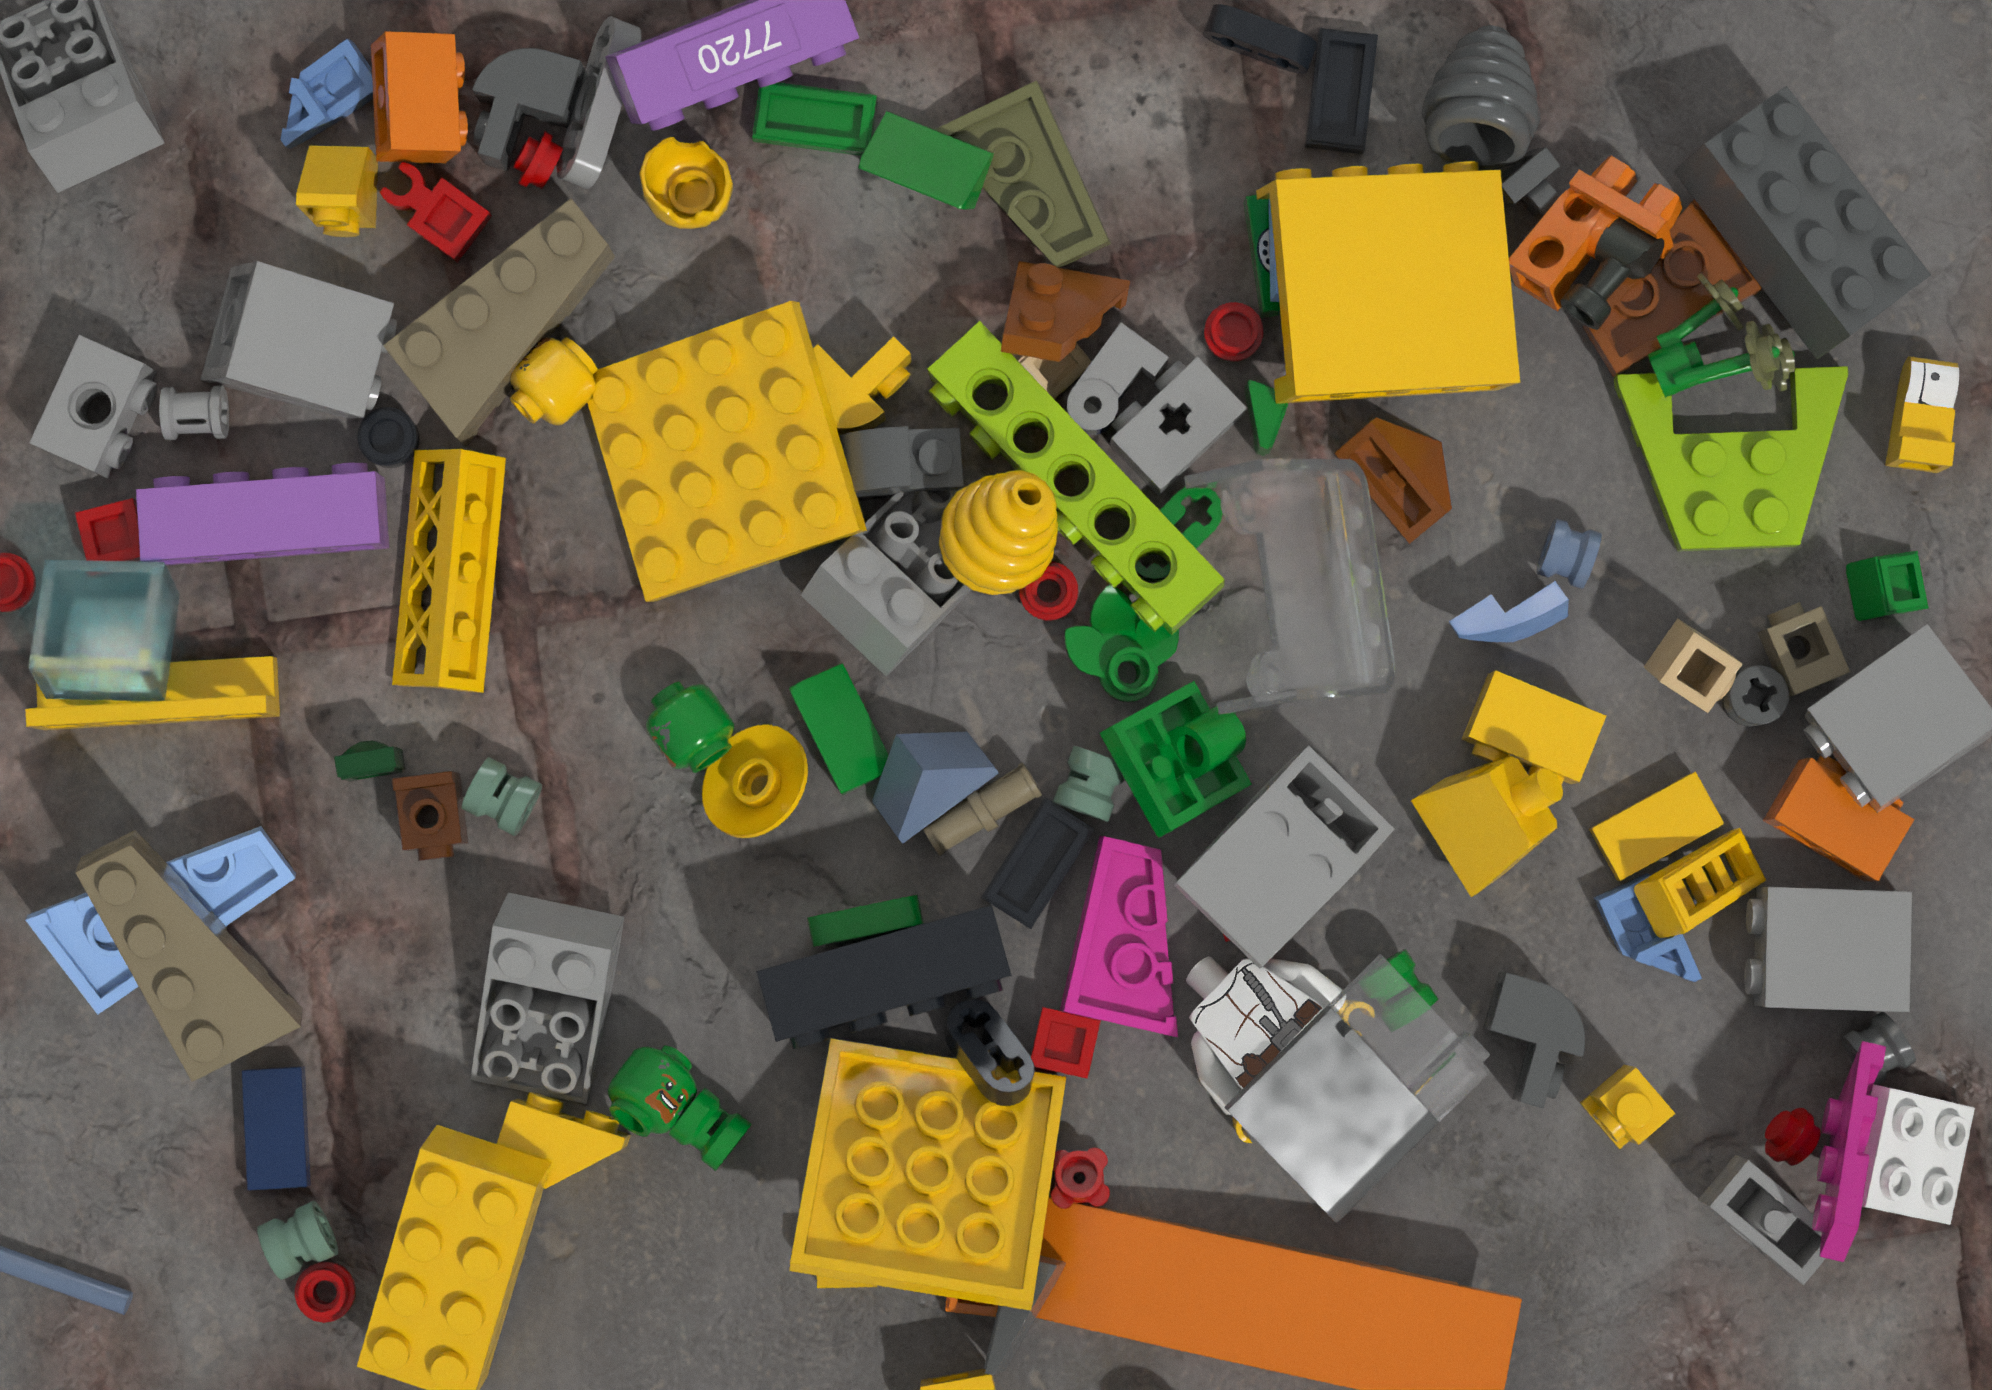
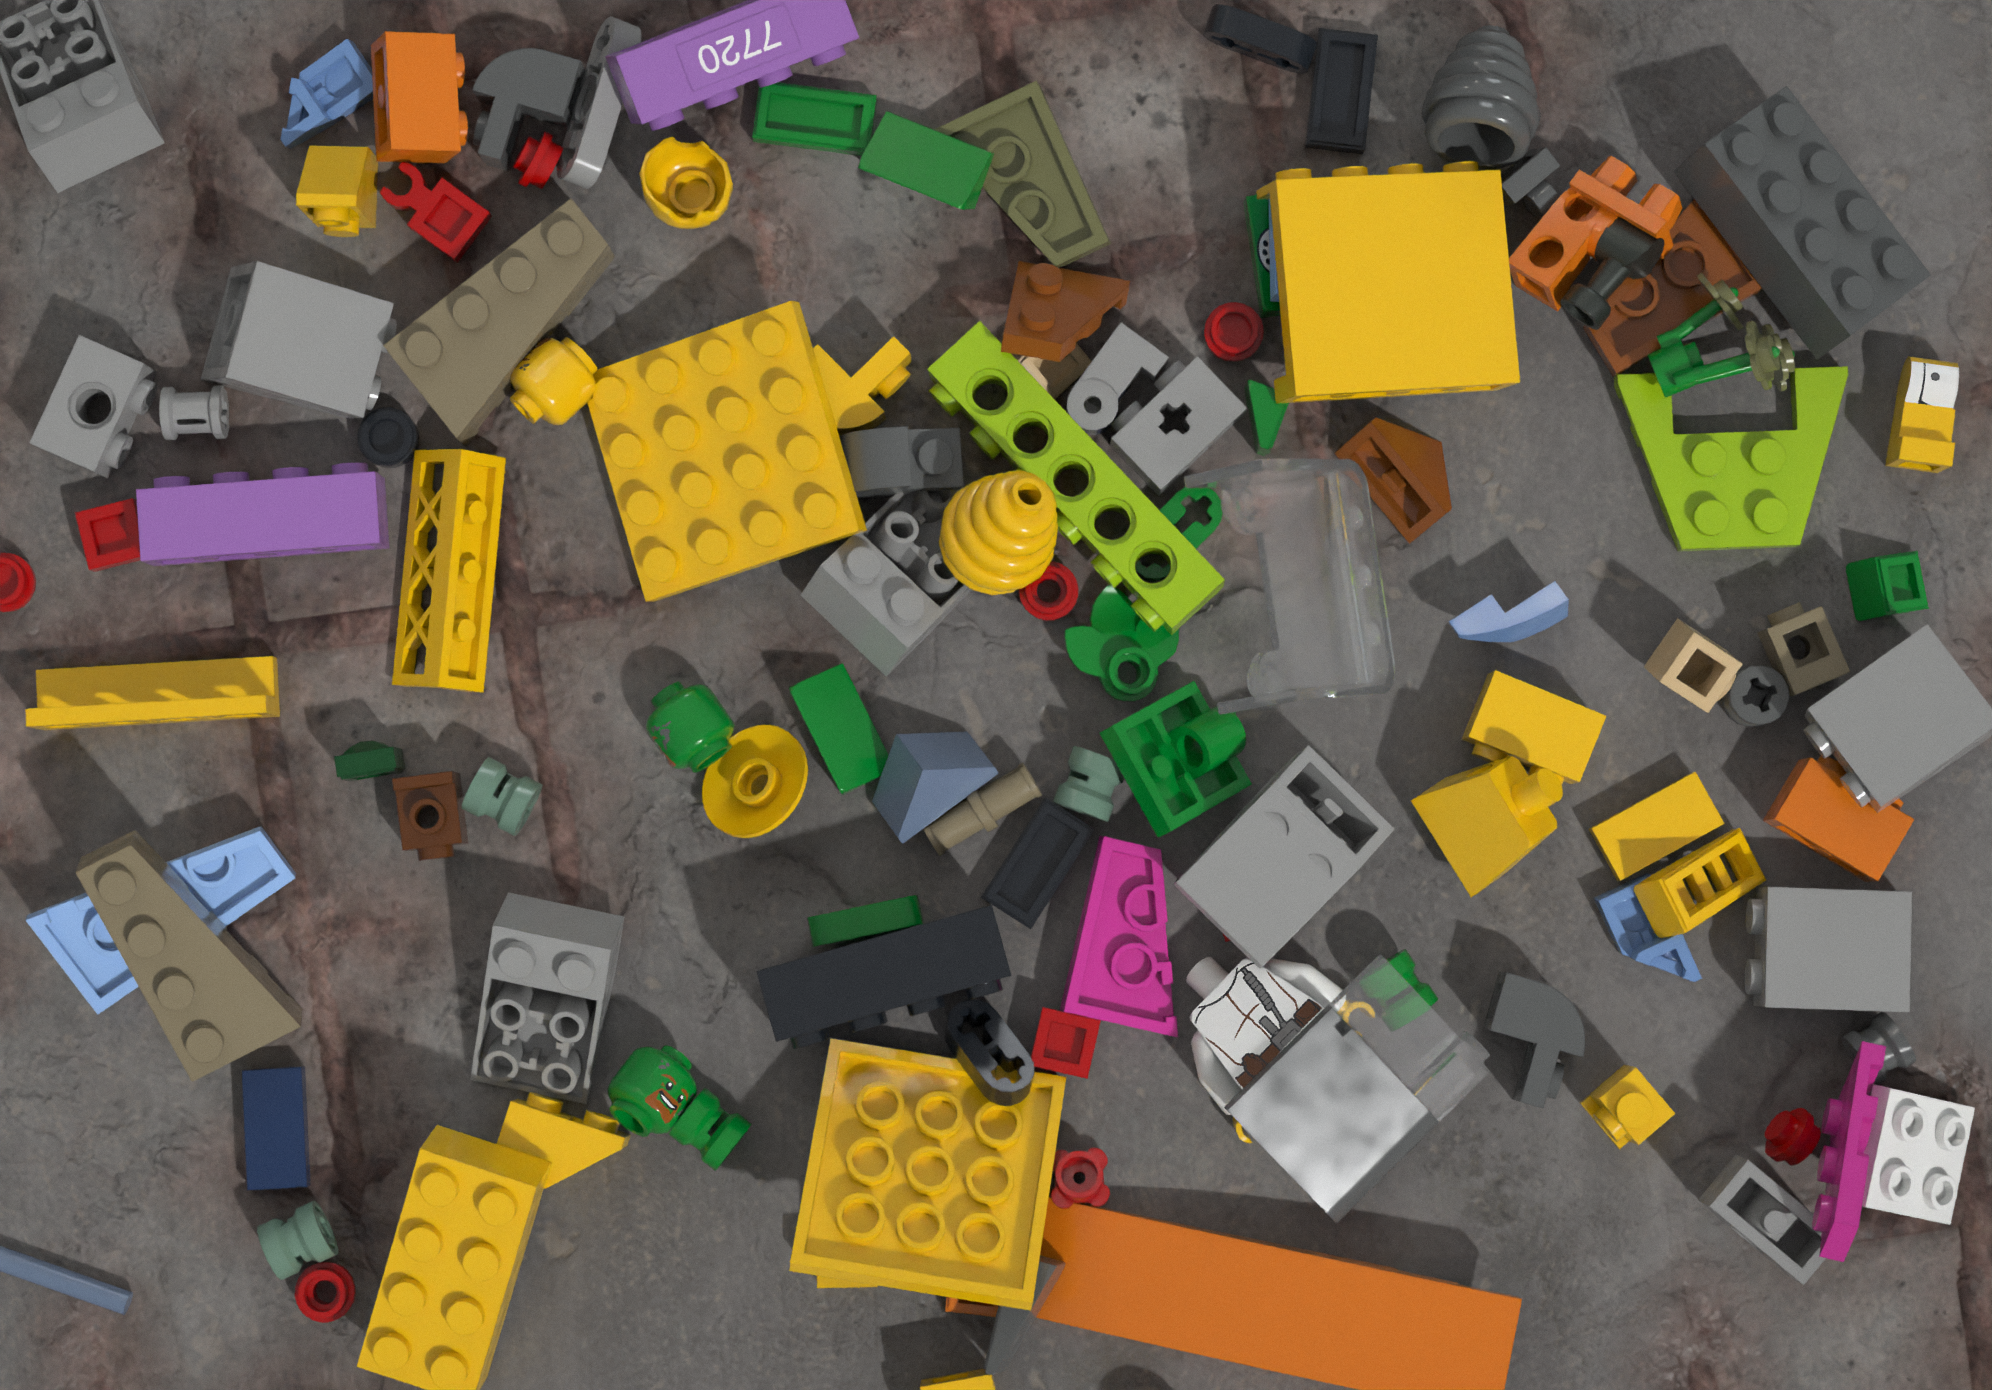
(104, 630): clear light blue piece -> none
(1569, 553): sand blue wheel -> none

